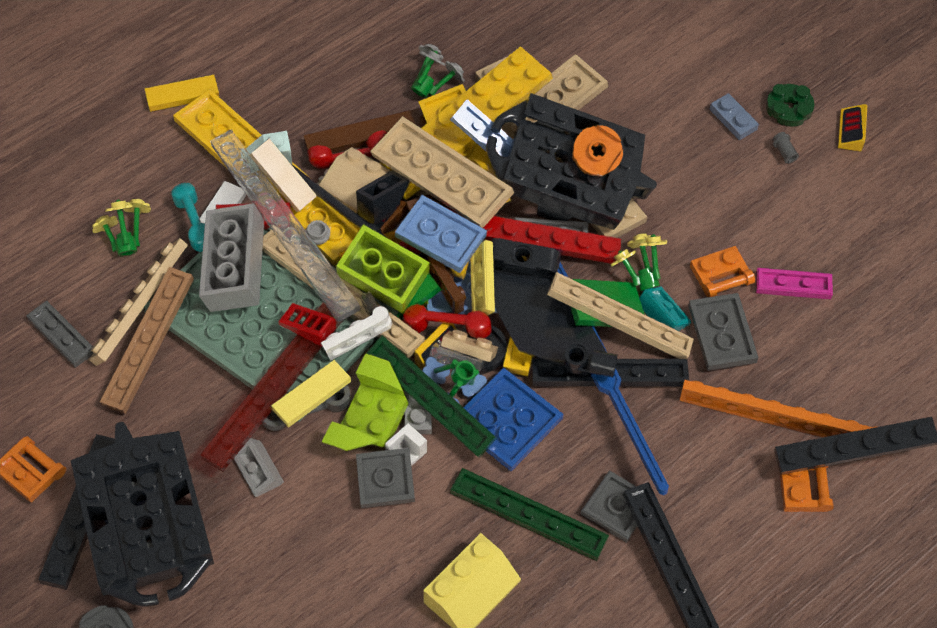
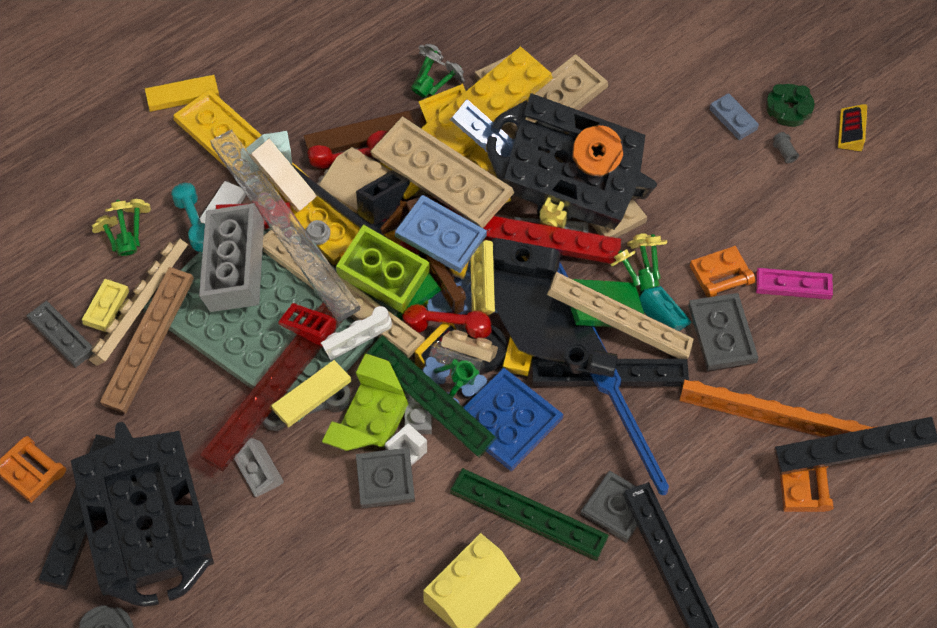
(105, 305): none -> light yellow plate
(368, 302): clear smoke tile -> none
(553, 214): none -> light yellow plate

